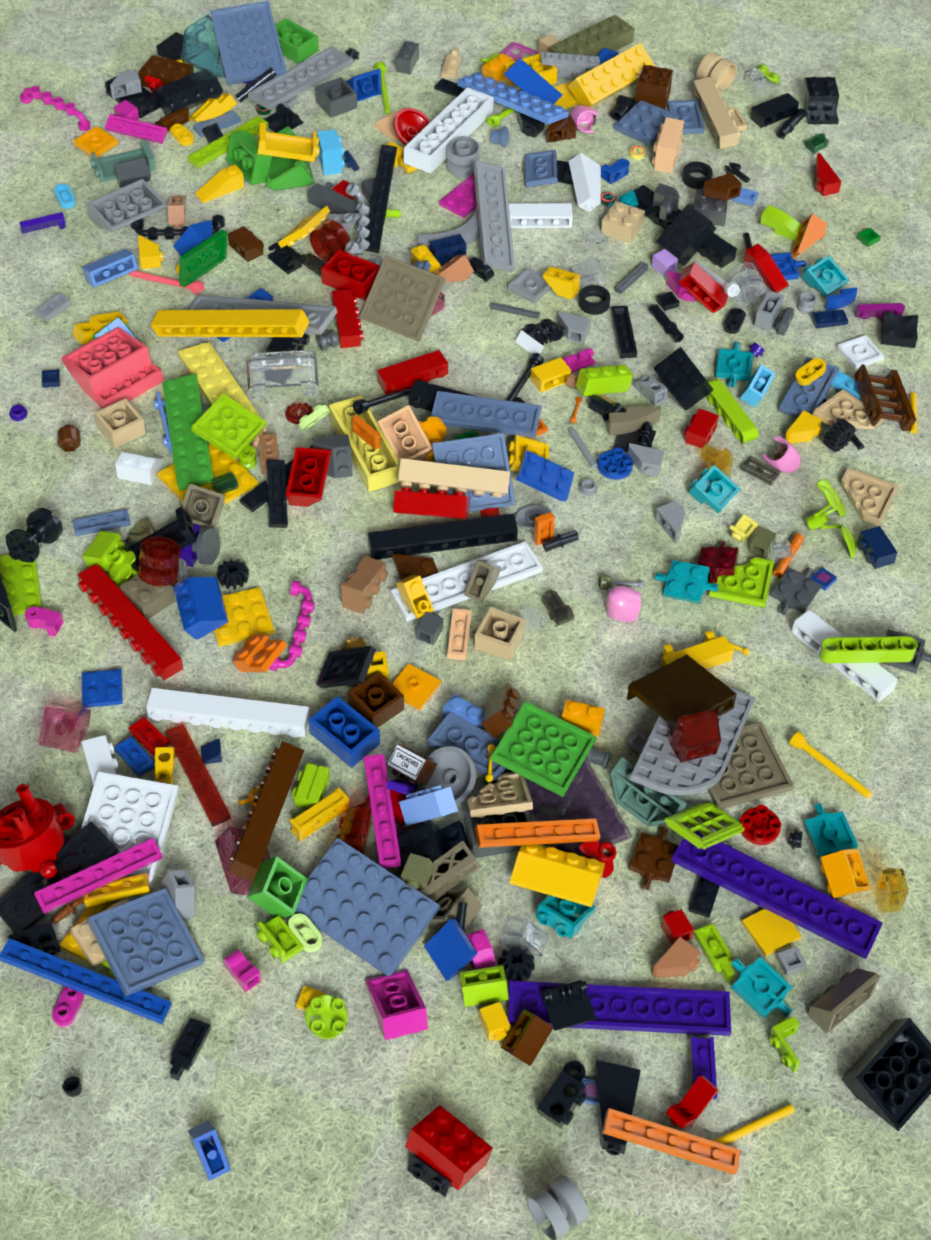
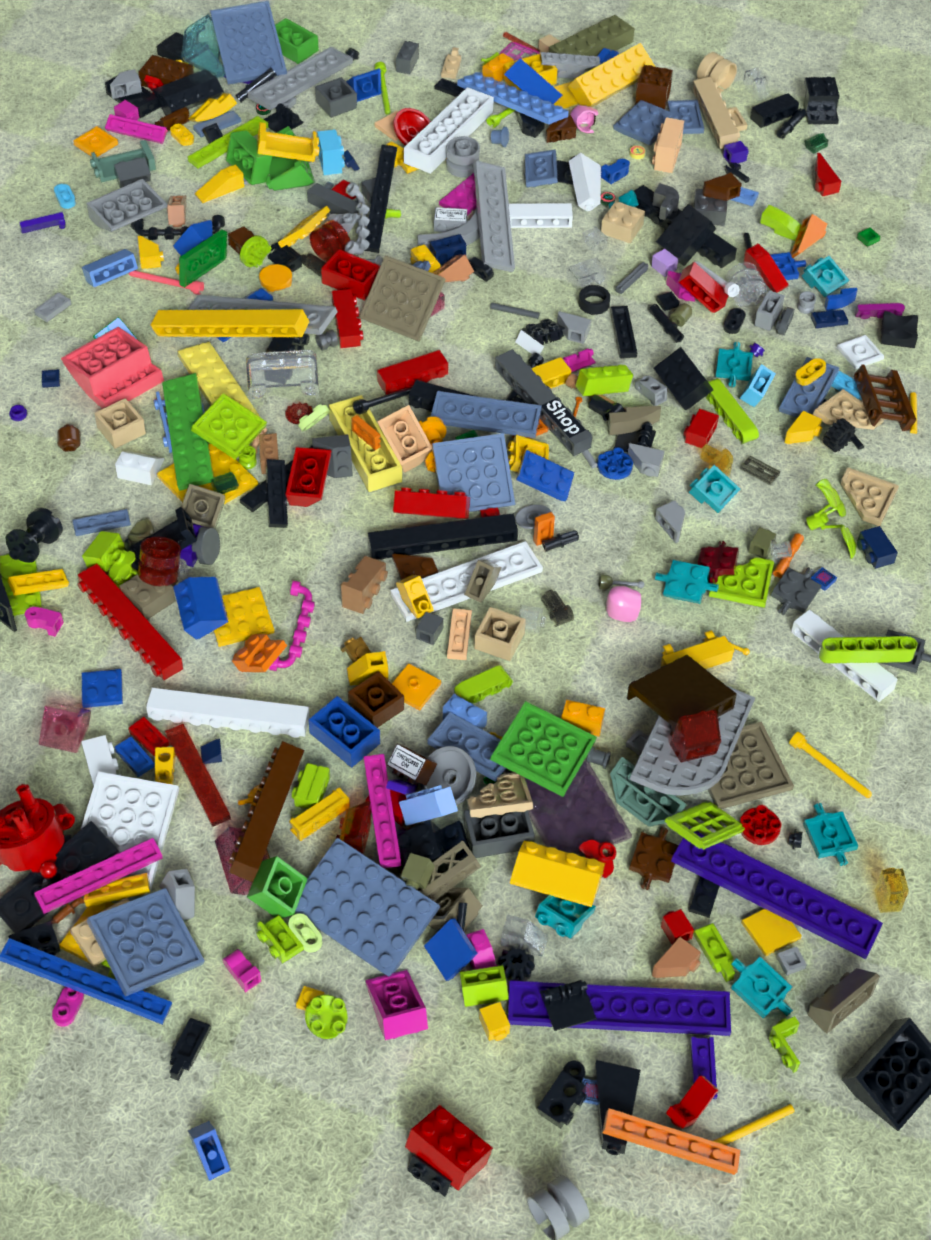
(34, 93): dark pink bar -> none
(38, 582): none -> yellow tile
(72, 1086): black hinge -> none
(85, 331): yellow slope -> none
(233, 573): black gear -> none
(254, 251): none -> lime tile
(275, 277): none -> light orange tile
(346, 667): black plate -> none
(449, 219): none -> brick
(453, 477): tan brick -> none
(483, 684): none -> lime beam
(489, 777): yellow hinge -> none
(501, 710): reddish brown brick -> none
(514, 39): none -> clear red bar
(527, 1037): reddish brown panel -> none
(529, 285): light grey plate -> none
(537, 833): orange plate -> none
(553, 413): none -> dark grey brick
(563, 282): yellow slope -> none
(588, 487): light grey plate -> none
(622, 106): black piece -> none
(681, 314): none -> olive brick
(693, 167): black tyre -> none
(735, 152): none -> dark purple brick
(744, 529): light yellow bracket -> none
(774, 78): lime dish -> none
(787, 458): bright pink piece -> none
(845, 873): light orange slope -> none

